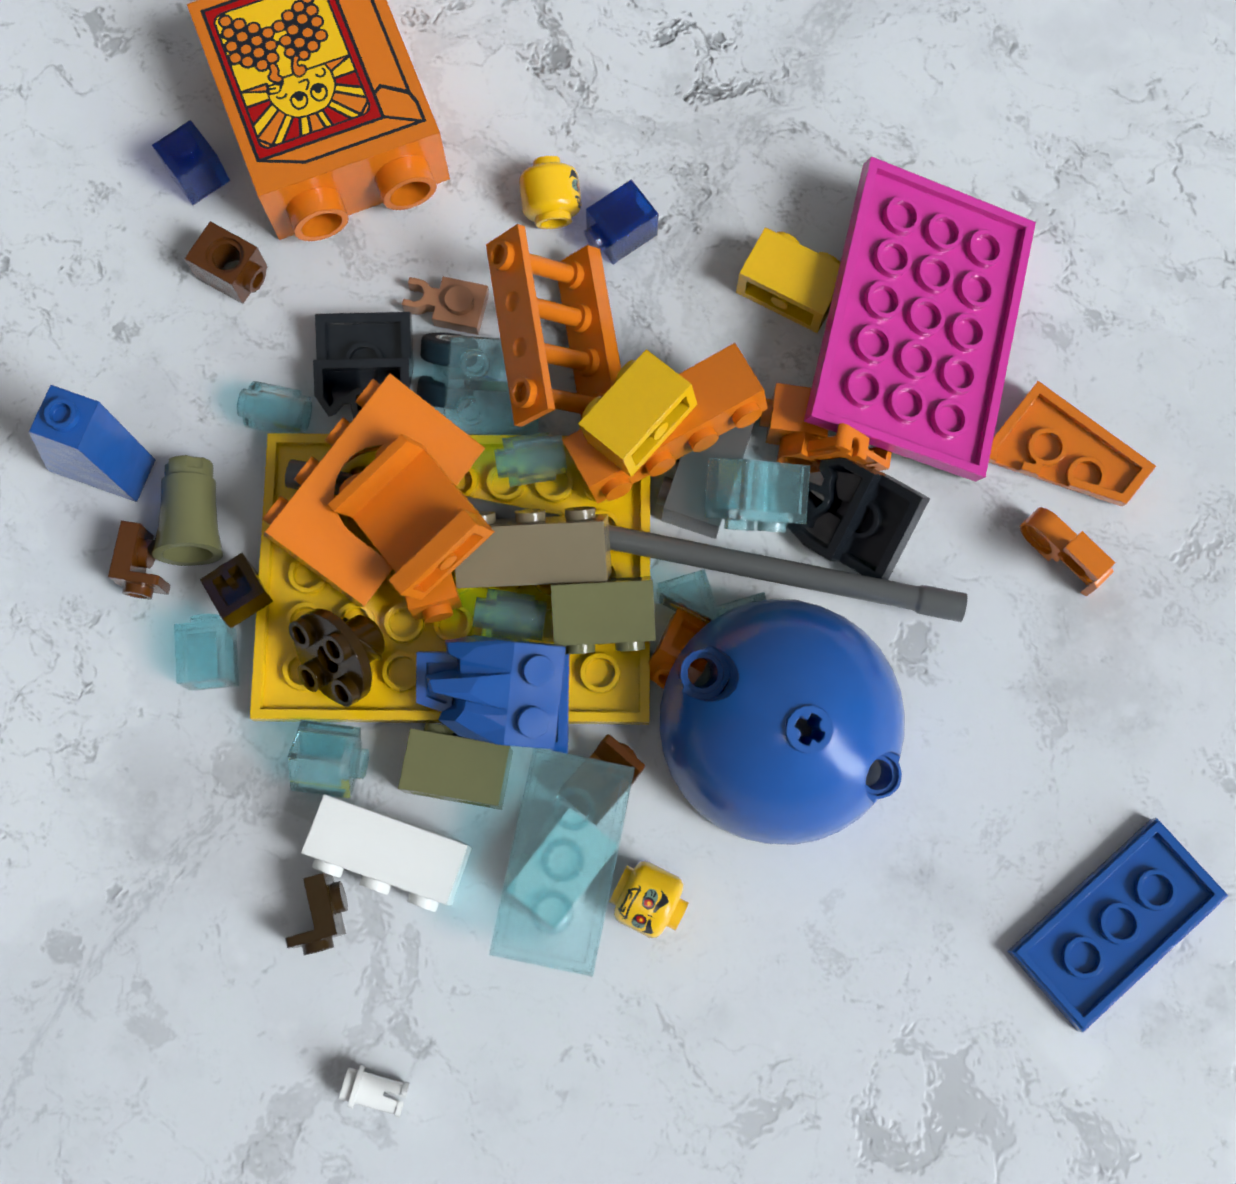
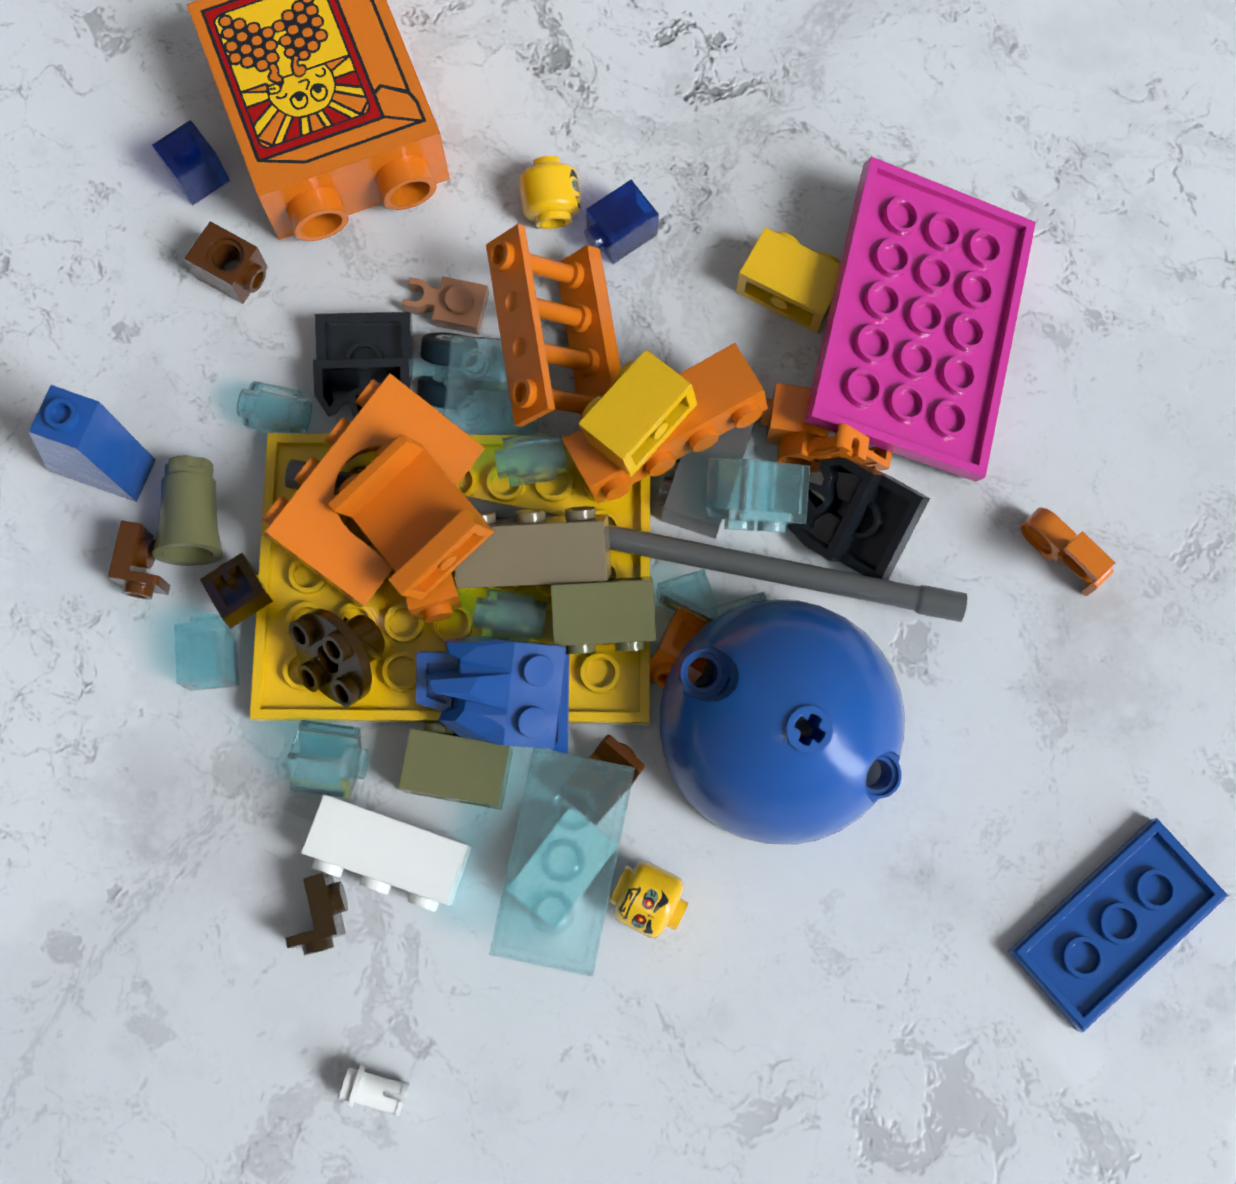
(1068, 449): orange wing -> none

